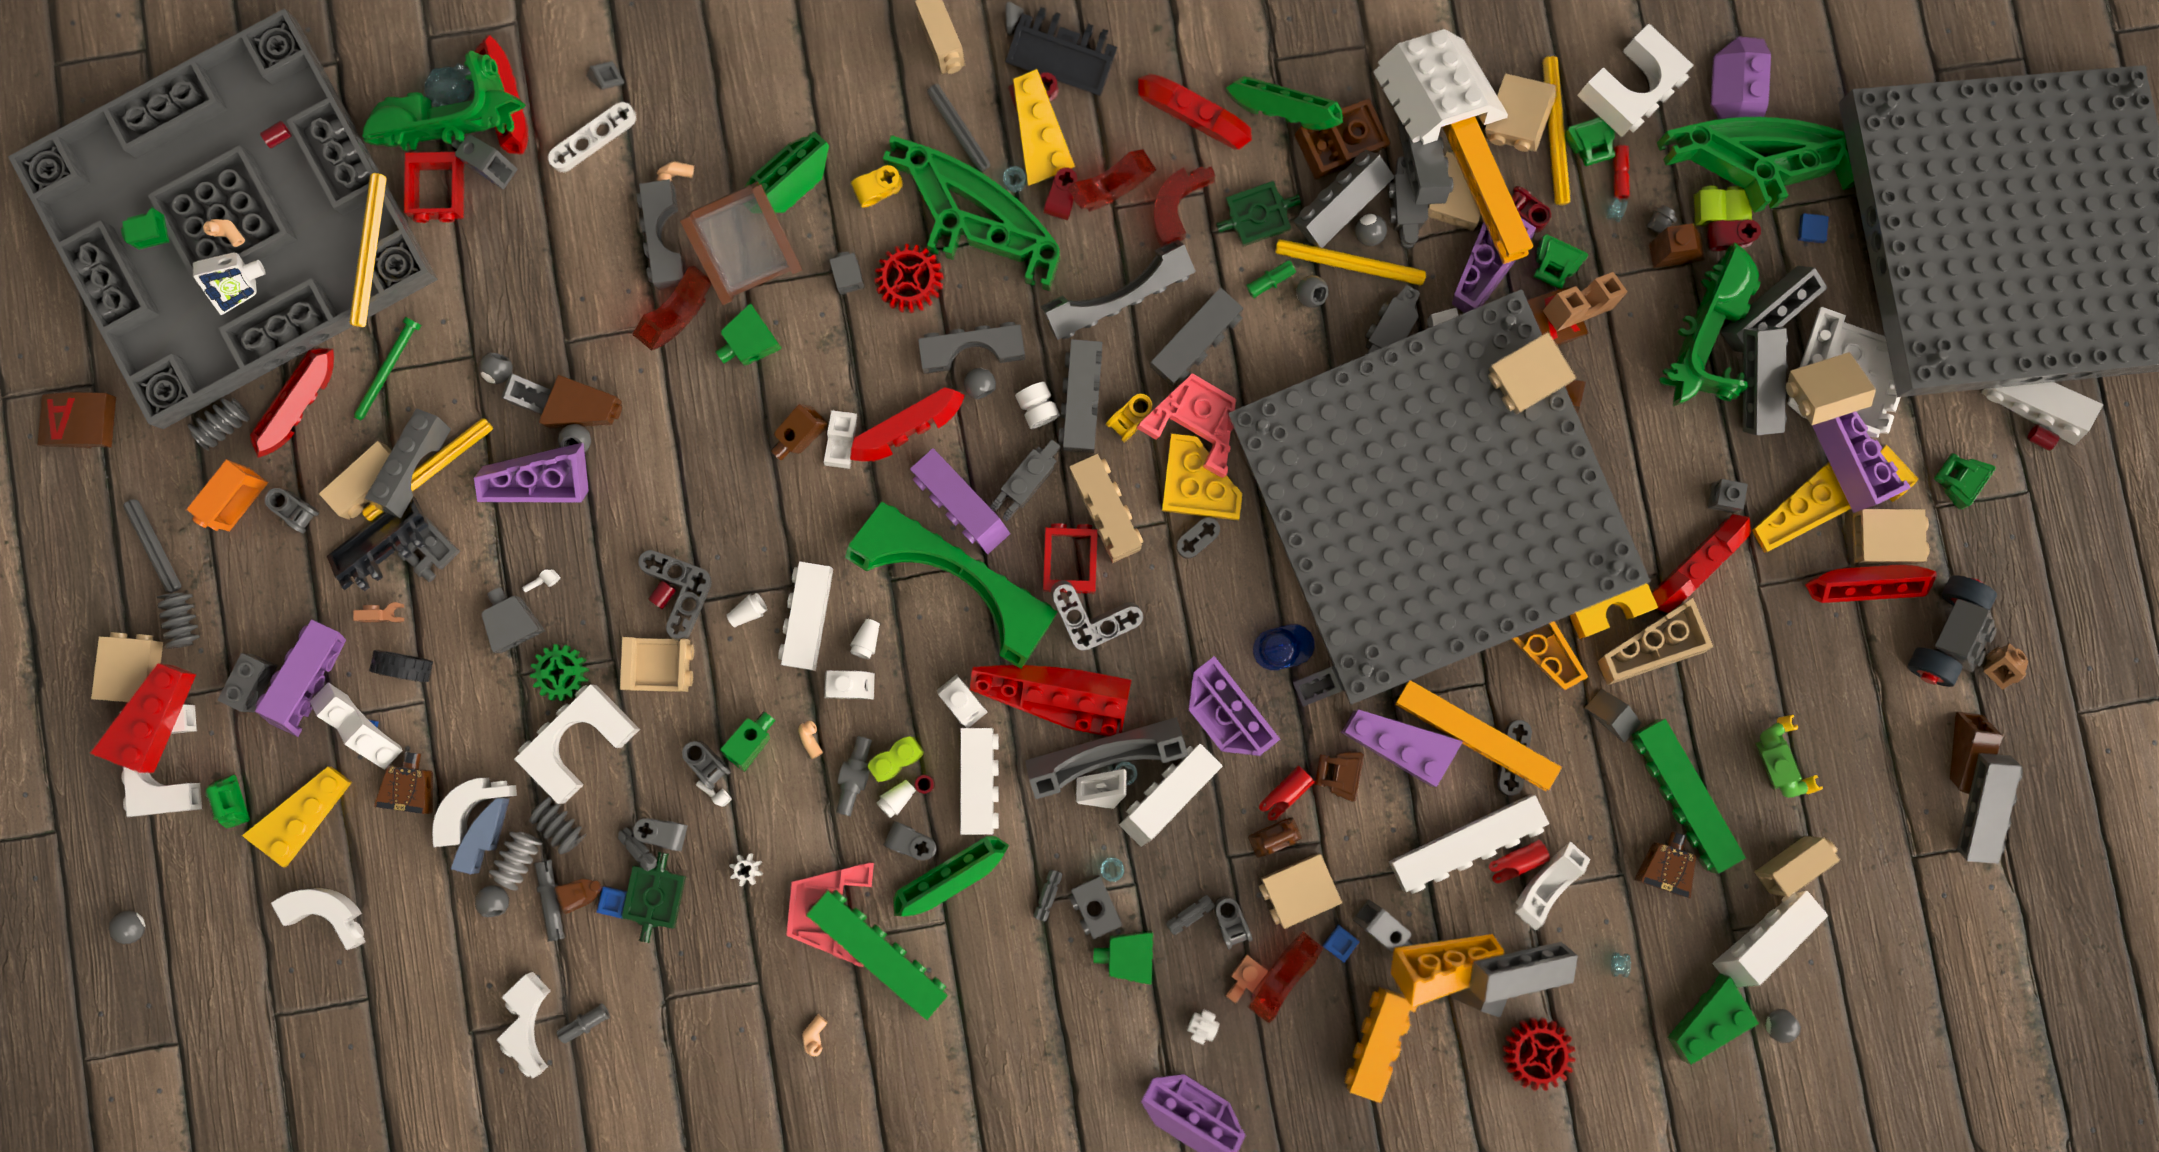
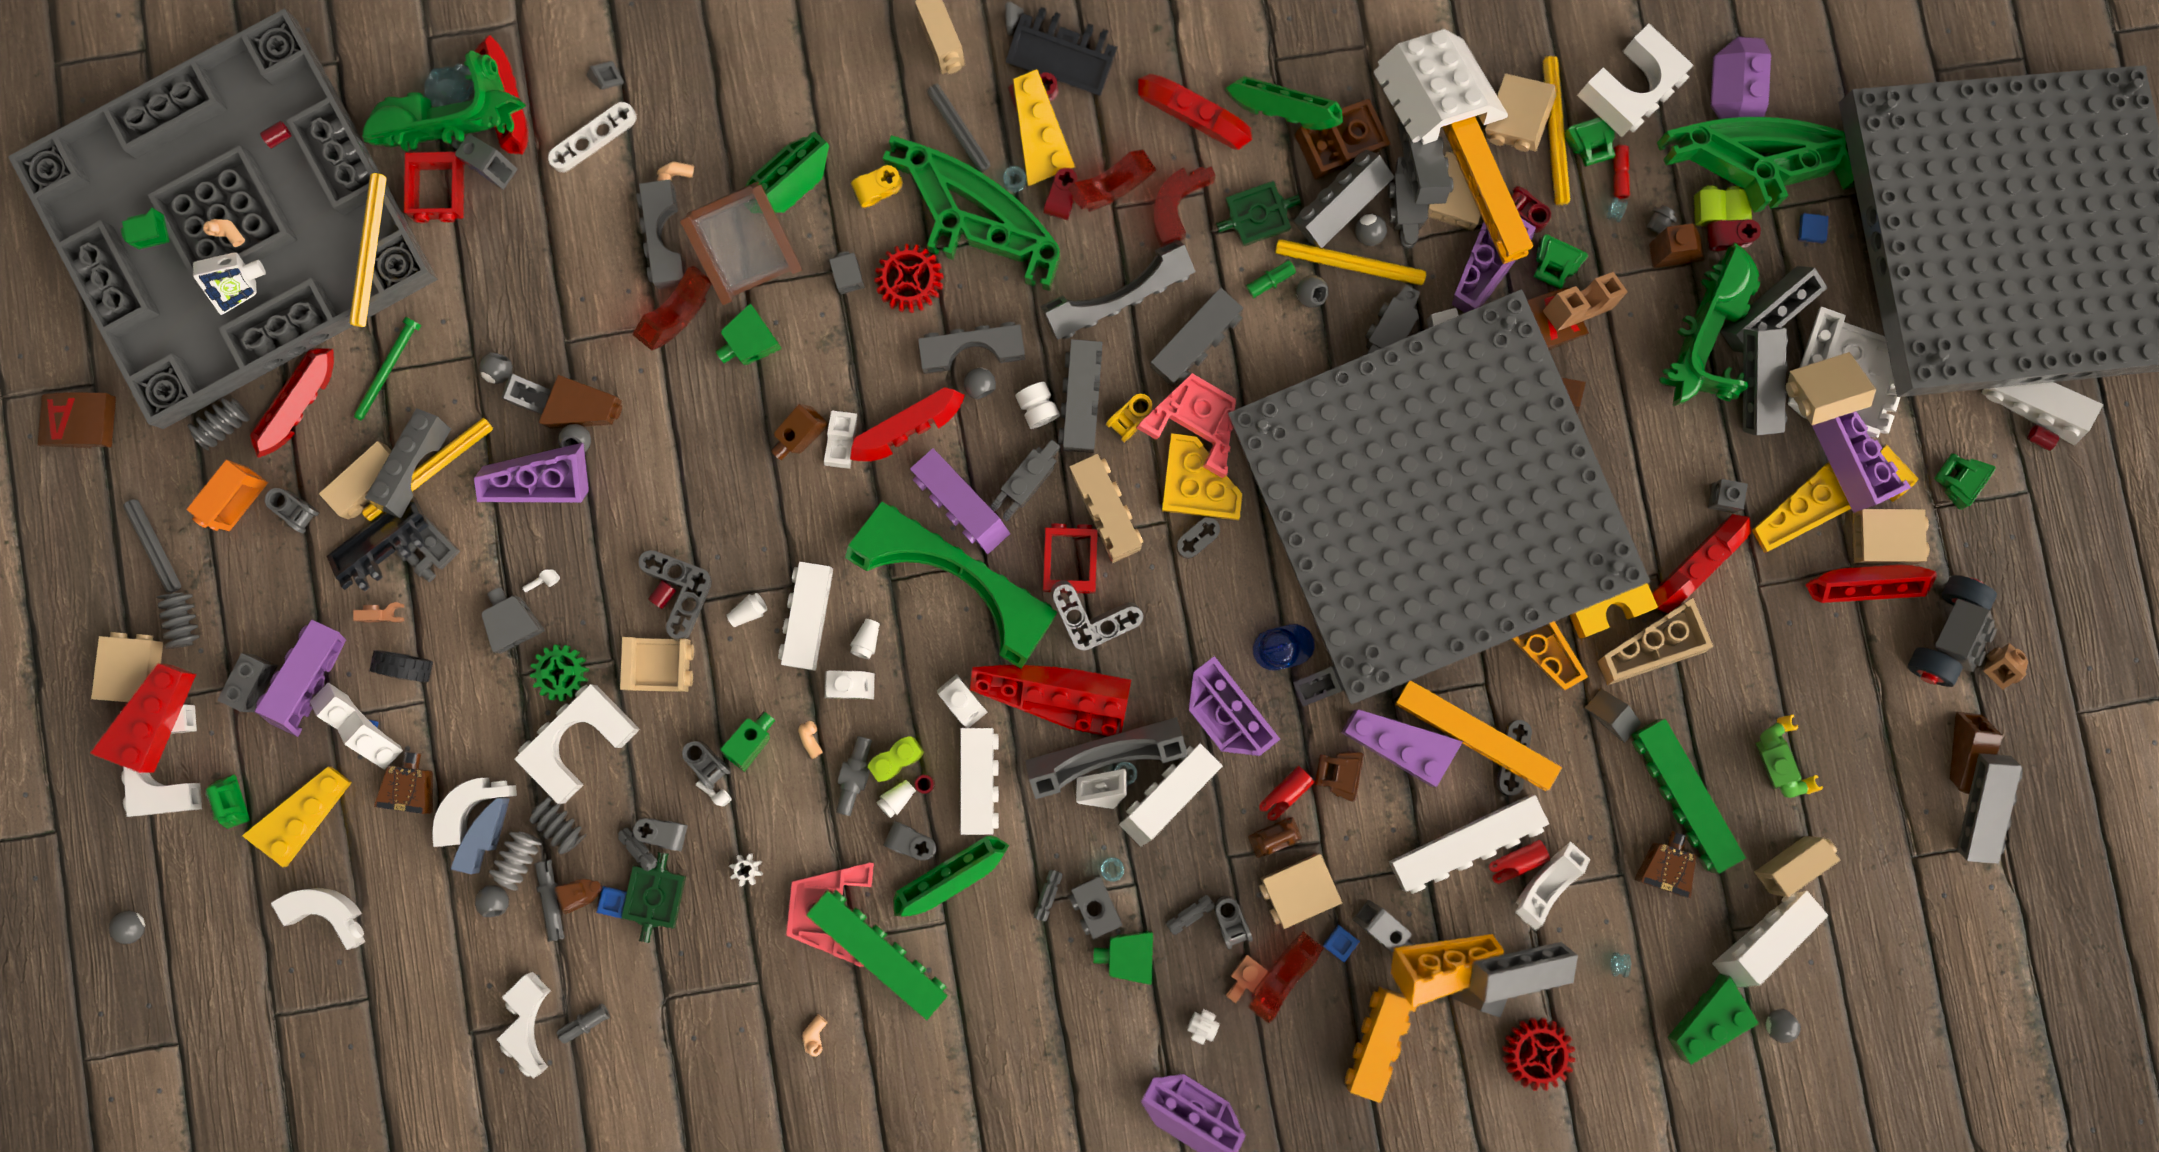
(1531, 374): tan brick -> none

